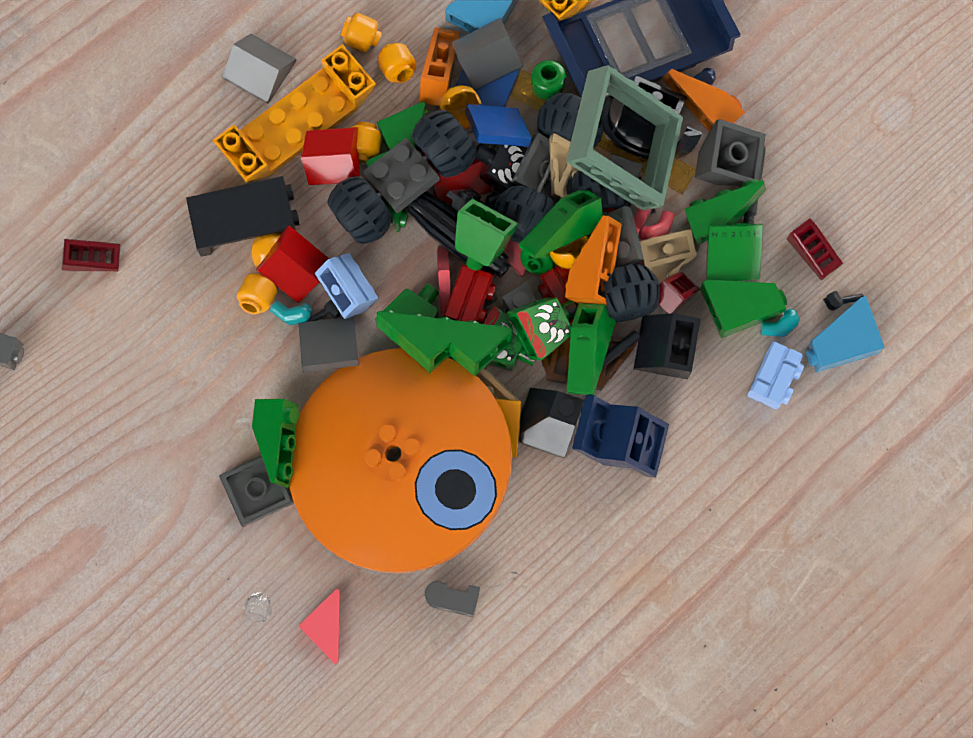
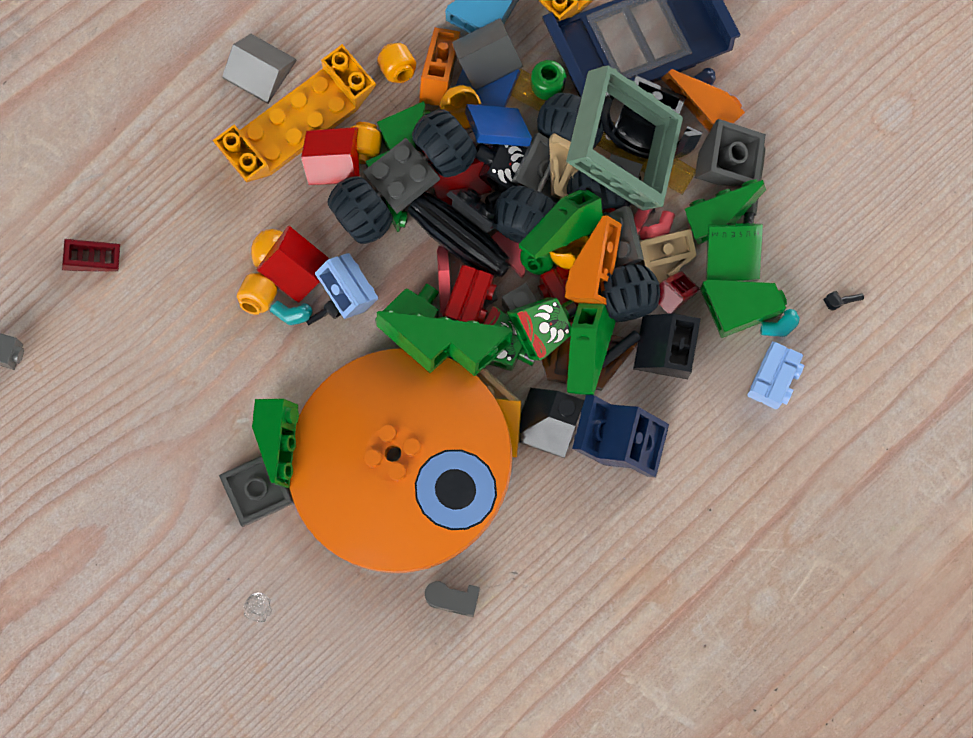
(241, 213): black panel -> none
(324, 626): coral tile -> none
(328, 344): dark grey tile -> none
(360, 32): light orange head -> none
(482, 234): green torso -> none
(822, 243): dark red slope -> none
(847, 339): dark azure slope -> none

